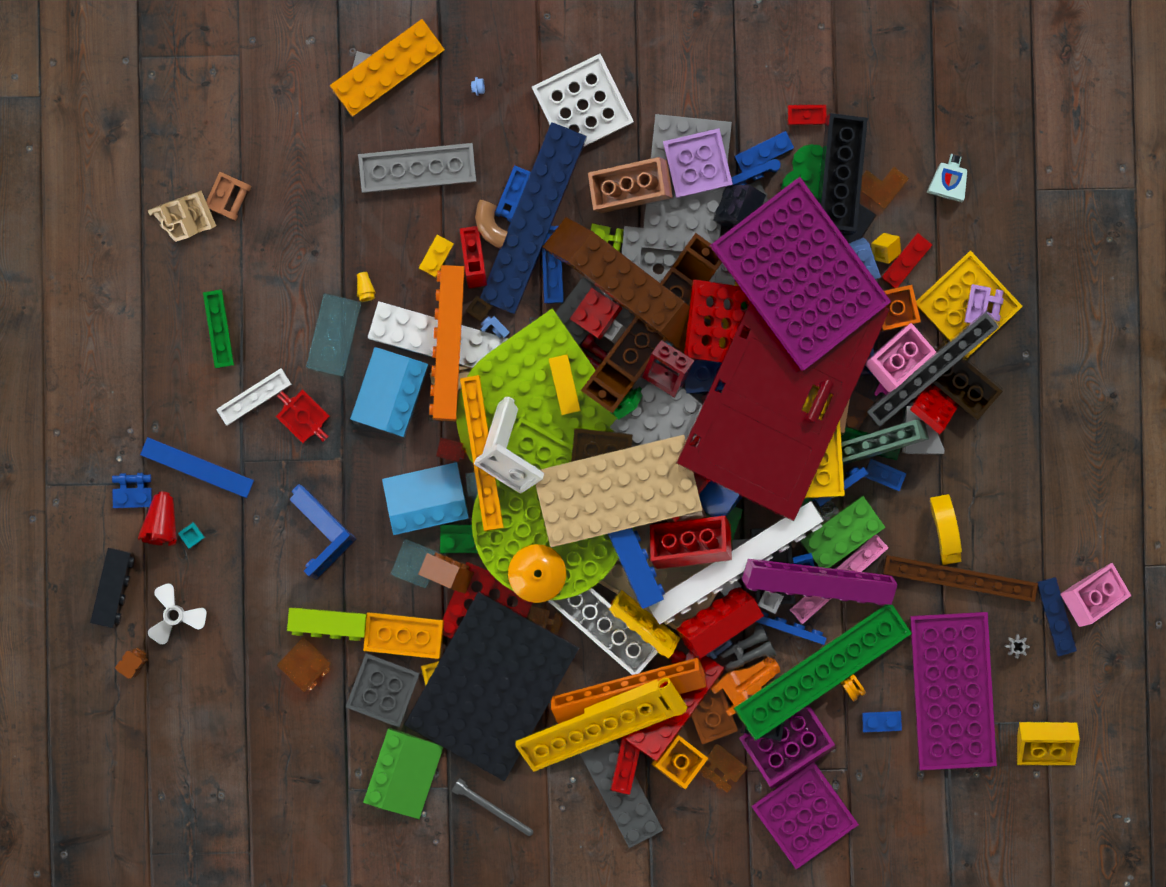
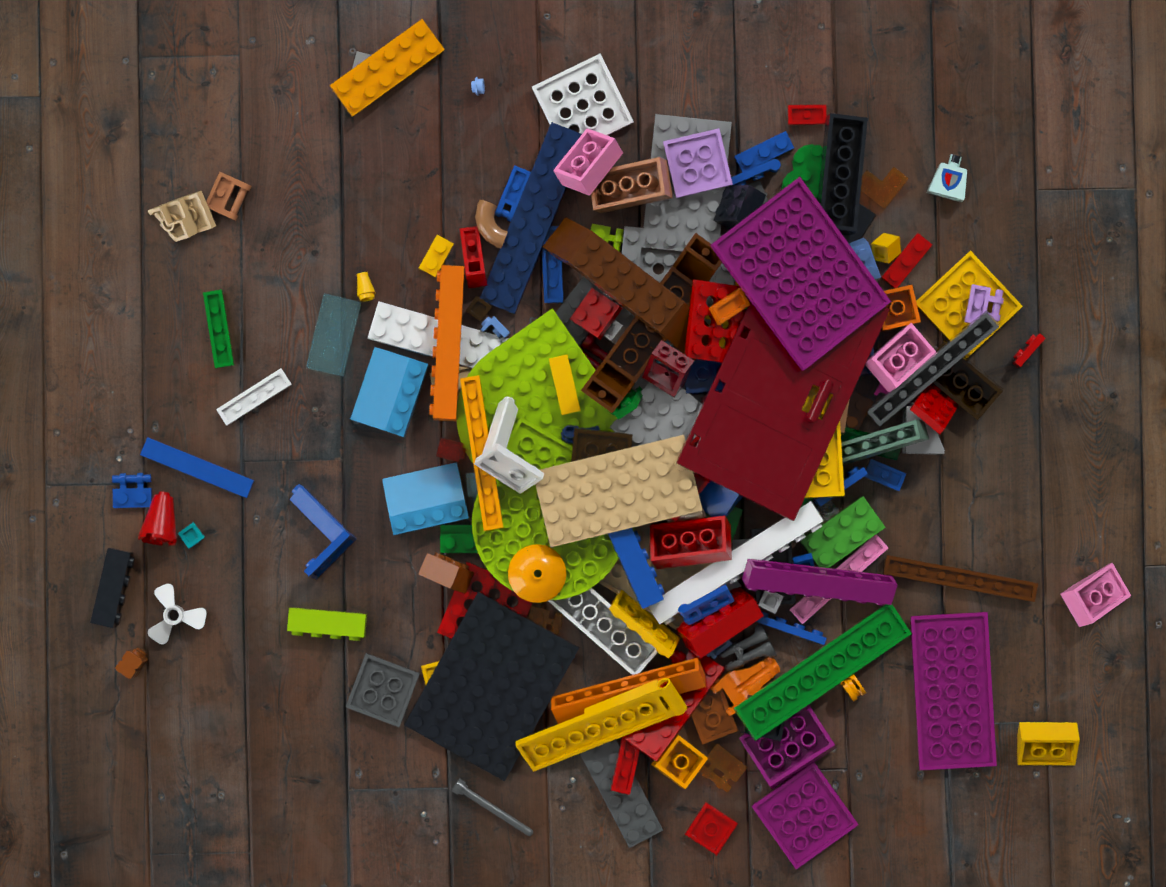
(302, 416): red plate -> none
(304, 665): clear orange plate -> none
(403, 635): light orange plate -> none
(403, 773): bright green slope -> none
(410, 561): clear light blue tile -> none
(417, 168): light grey plate -> none
(568, 433): none -> dark blue plate
(588, 161): none -> bright pink brick
(706, 605): none -> blue plate
(711, 828): none -> red tile
(729, 306): none -> orange tile
(881, 721): blue plate -> none
(947, 529): yellow arch -> none
(1011, 646): light grey gear -> none
(1032, 344): none -> red plate
(1056, 616): dark blue plate -> none

